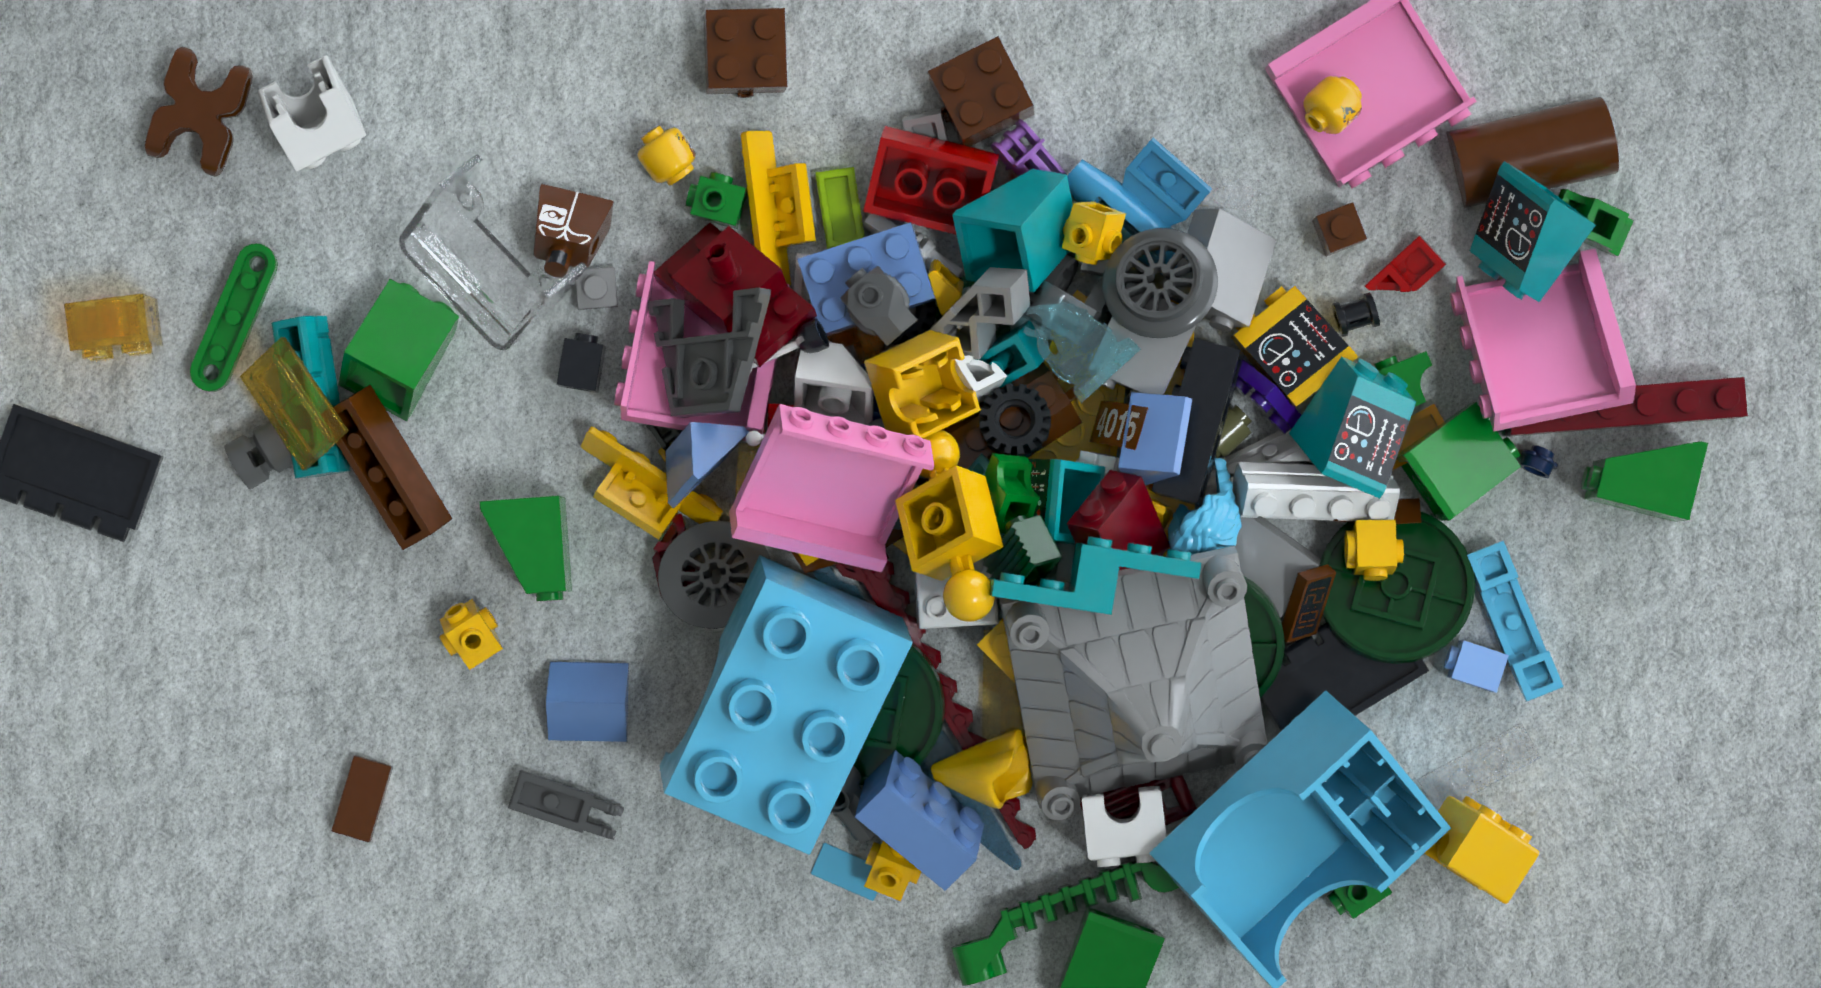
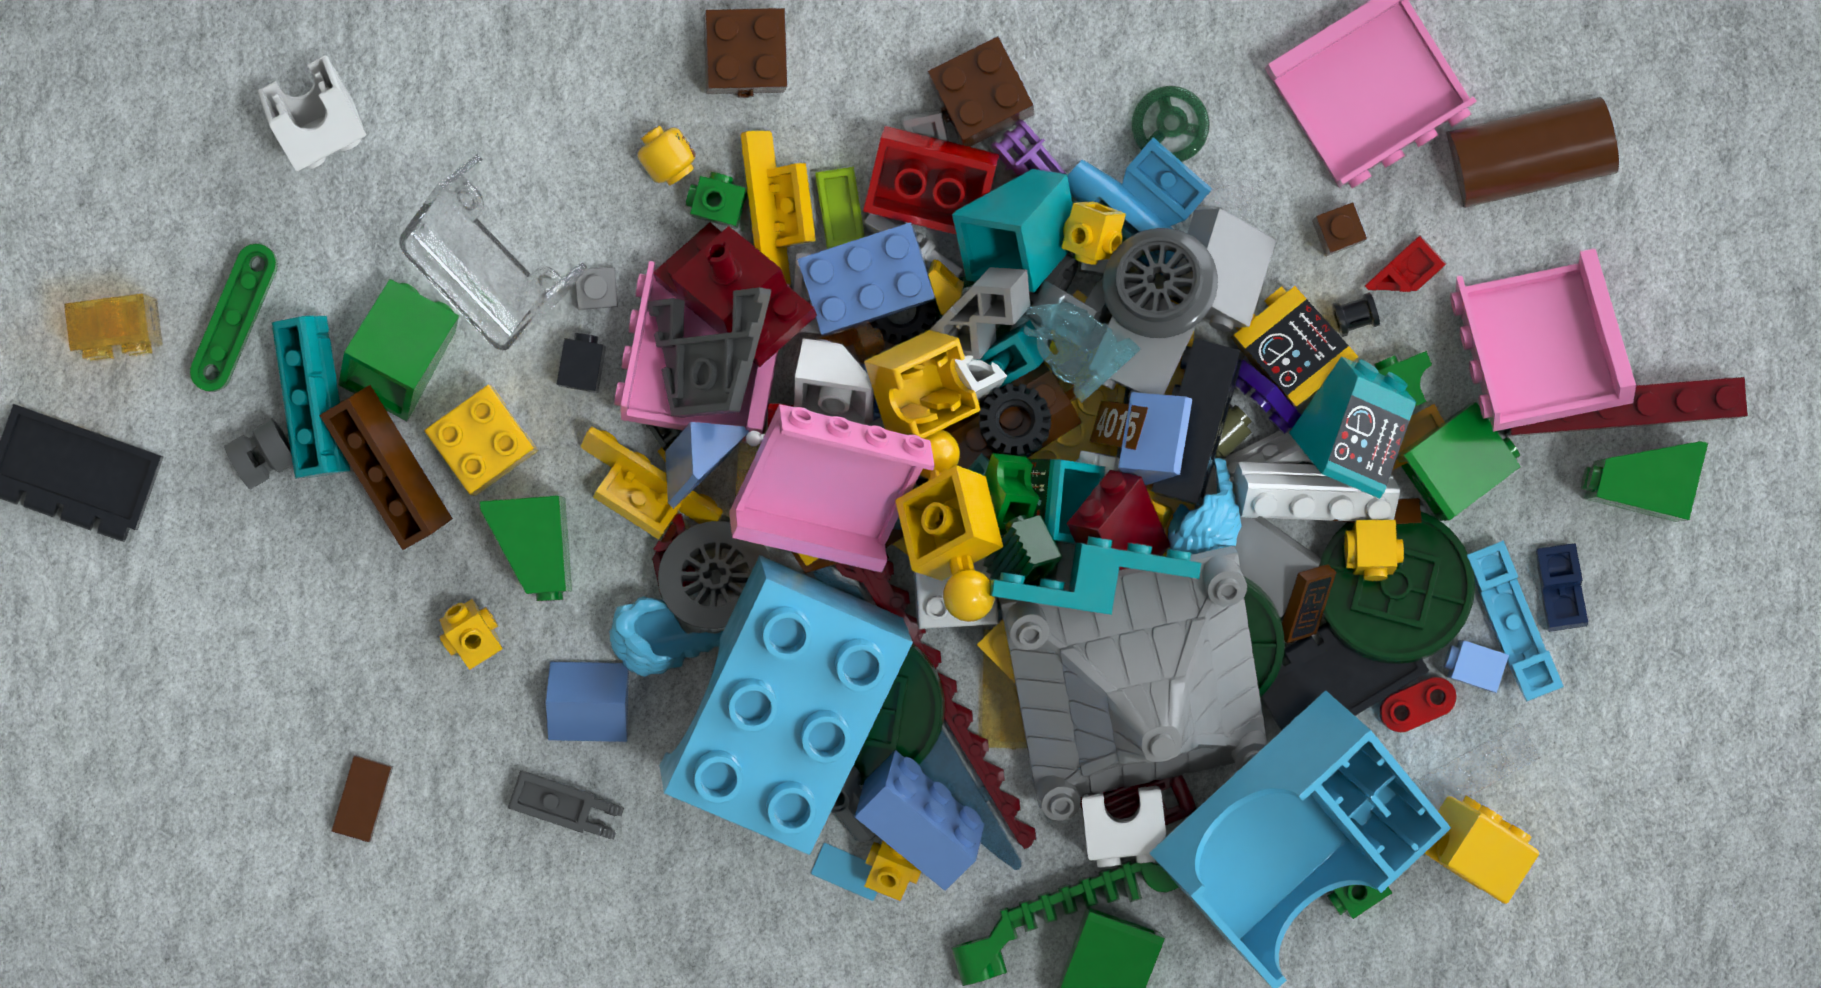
(198, 111): reddish brown piece -> none
(294, 403): clear yellow piece -> none
(481, 440): none -> yellow piece
(569, 228): reddish brown torso -> none
(652, 640): none -> medium azure hair
(809, 338): black hinge -> none
(878, 304): dark grey hand -> none
(988, 770): yellow hat -> none
(1163, 96): none -> clear green piece
(1332, 104): yellow head -> none
(1418, 703): none -> red plate
(1527, 234): teal slope -> none
(1538, 461): dark blue plate -> none
(1561, 587): none -> dark blue slope
(1610, 222): green brick -> none

